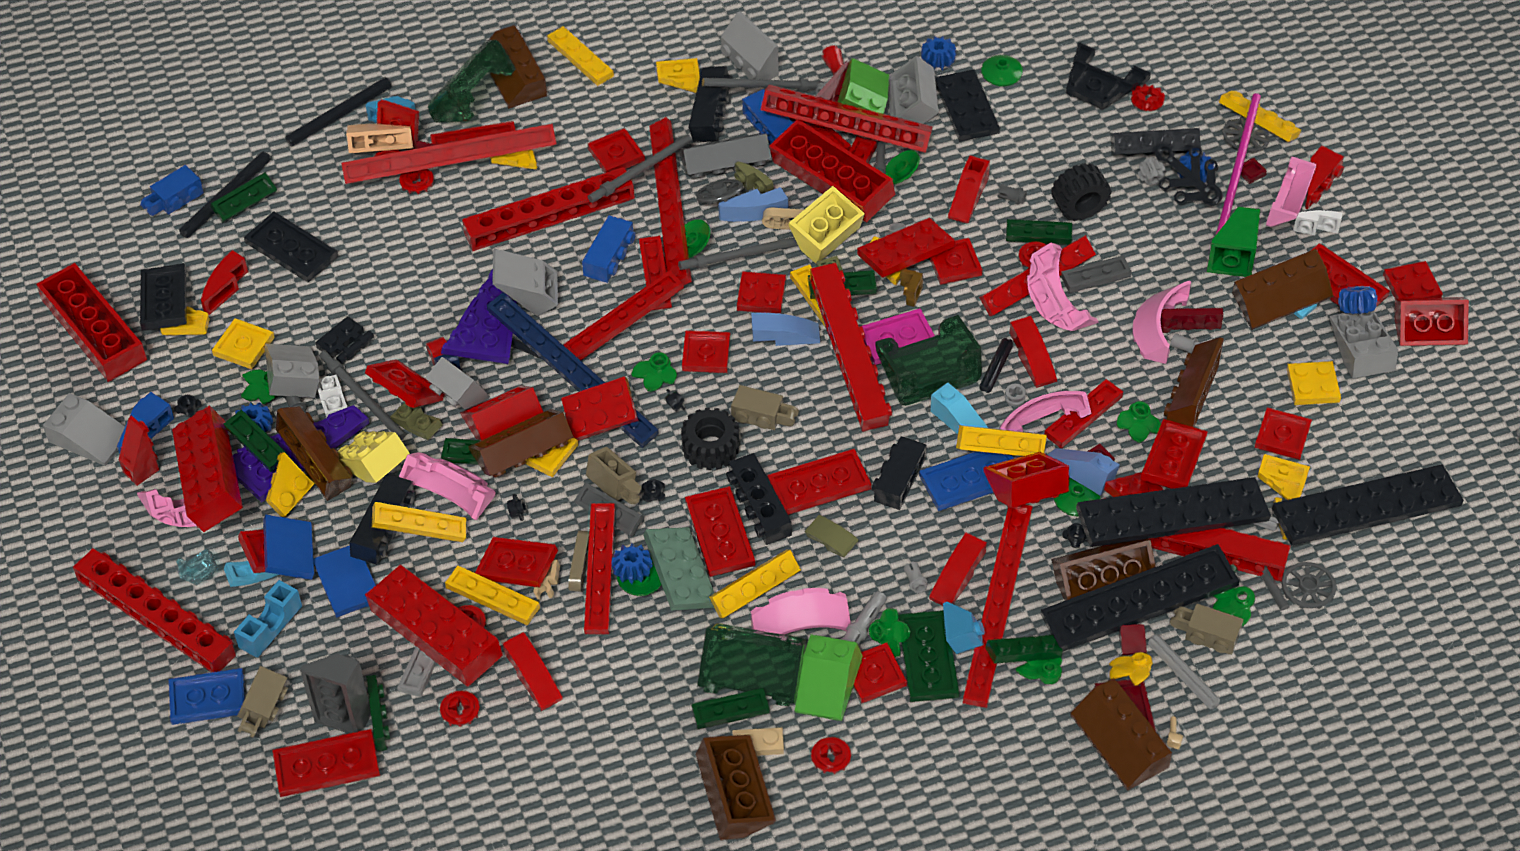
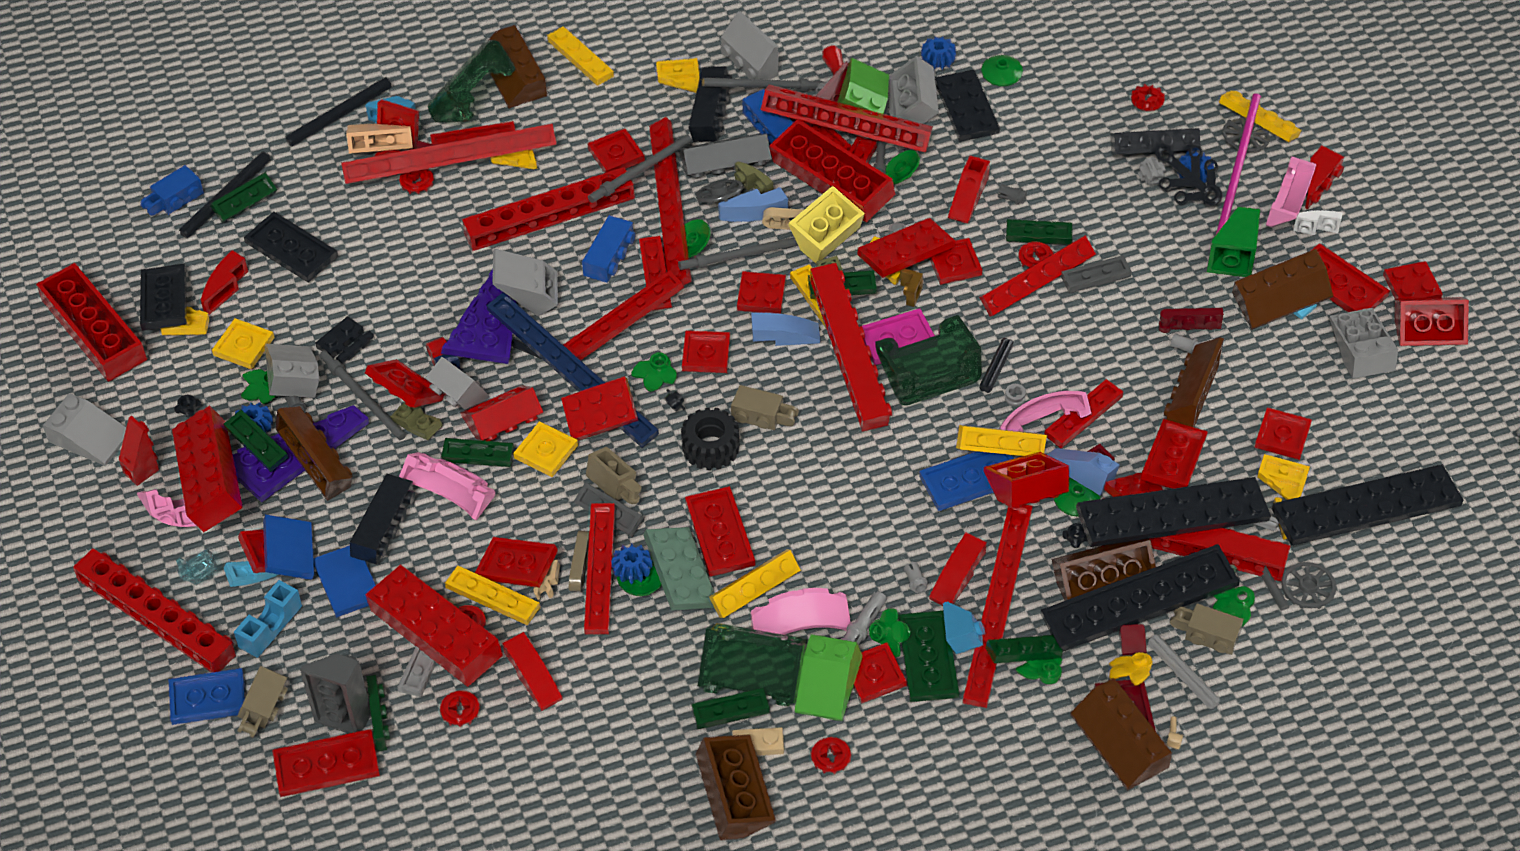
(153, 412): blue slope -> none
(287, 486): yellow wing -> none
(331, 394): white slope -> none
(373, 454): light yellow slope -> none
(418, 522): yellow plate -> none
(516, 507): black plate -> none
(521, 442): reddish brown slope -> none
(653, 485): black plate -> none
(768, 512): black brick -> none
(820, 481): red plate -> none
(831, 535): olive slope -> none
(899, 472): black brick -> none
(954, 408): medium azure slope -> none
(1032, 351): red slope -> none
(1048, 293): bright pink windscreen -> none
(1081, 192): black tyre -> none
(1097, 85): black wing -> none
(1138, 421): green plate -> none
(1147, 324): bright pink windscreen -> none
(1252, 171): dark red tile -> none
(1313, 383): yellow plate -> none
(1357, 299): blue gear -> none

